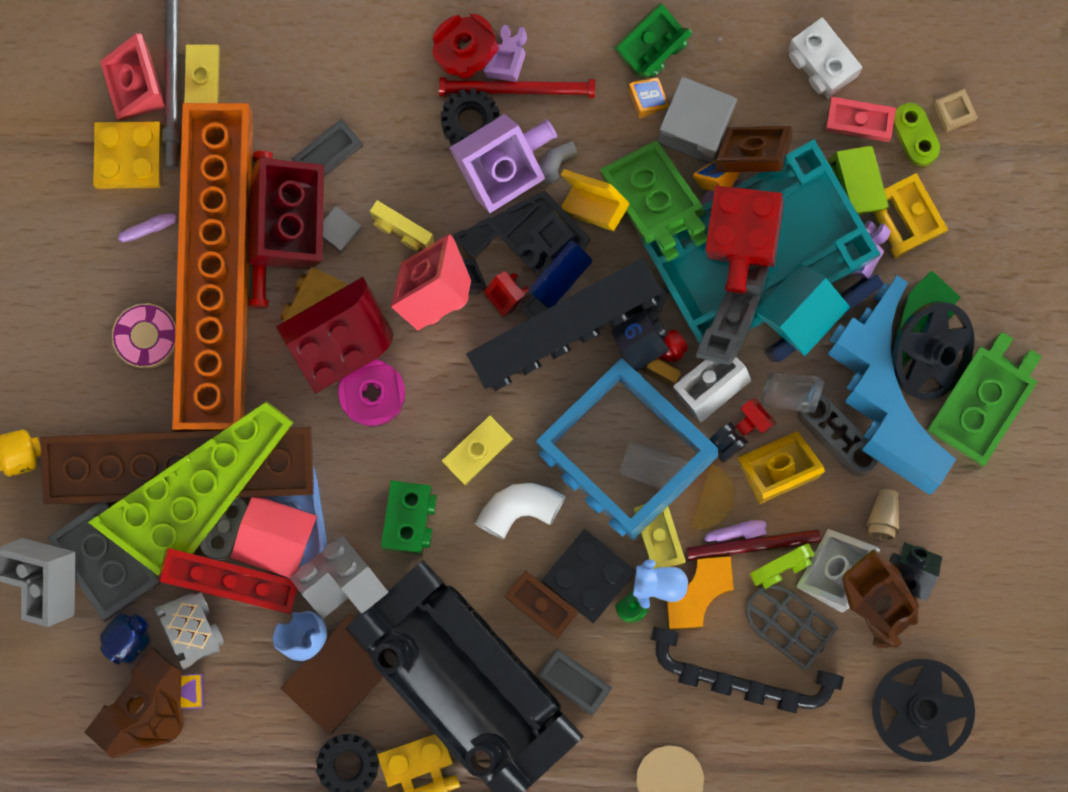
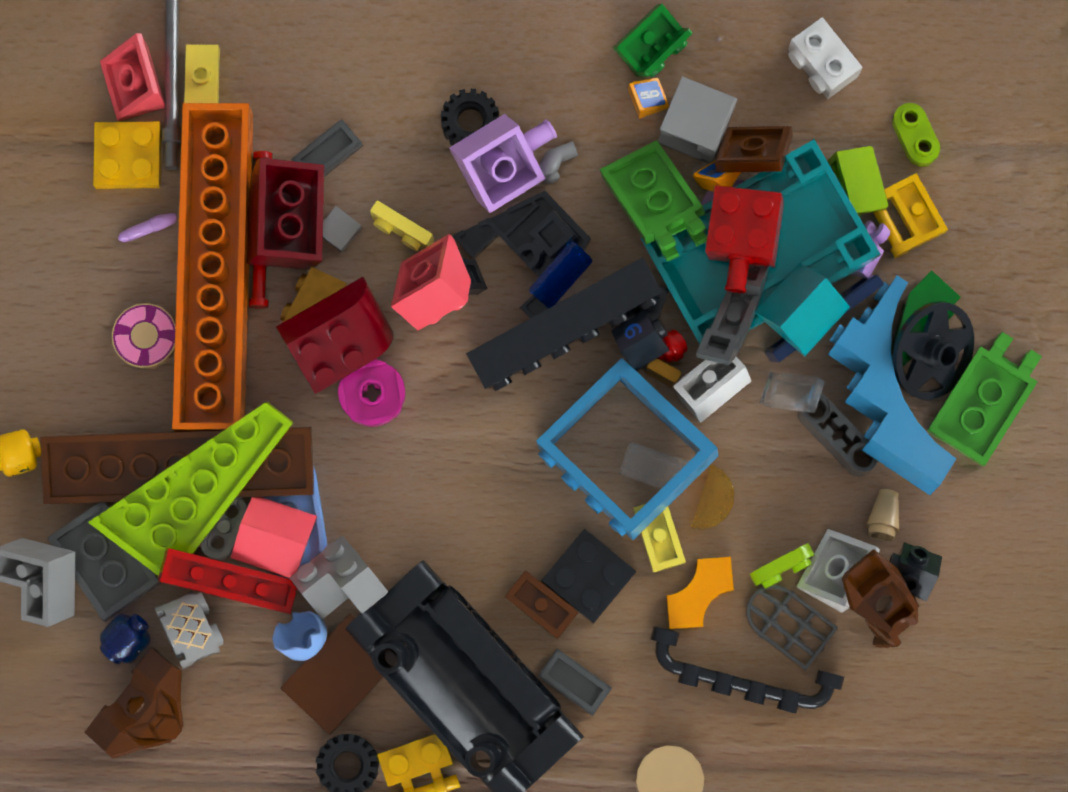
(192, 691): tile -> none
(407, 518): green brick -> none
(468, 60): red plate -> none
(477, 450): light yellow plate -> none
(505, 293): red tile -> none
(510, 56): lavender plate -> none
(518, 87): red bar -> none
(519, 501): white cylinder -> none
(593, 201): yellow panel -> none
(630, 609): green piece -> none
(663, 583): light blue animal -> none
(728, 442): black wheel -> none
(744, 529): lavender piece -> none
(753, 545): dark red bar -> none
(756, 417): red tile -> none
(780, 467): yellow slope -> none
(860, 119): coral plate -> none
(923, 710): black wheel -> none
(955, 110): tan tile -> none

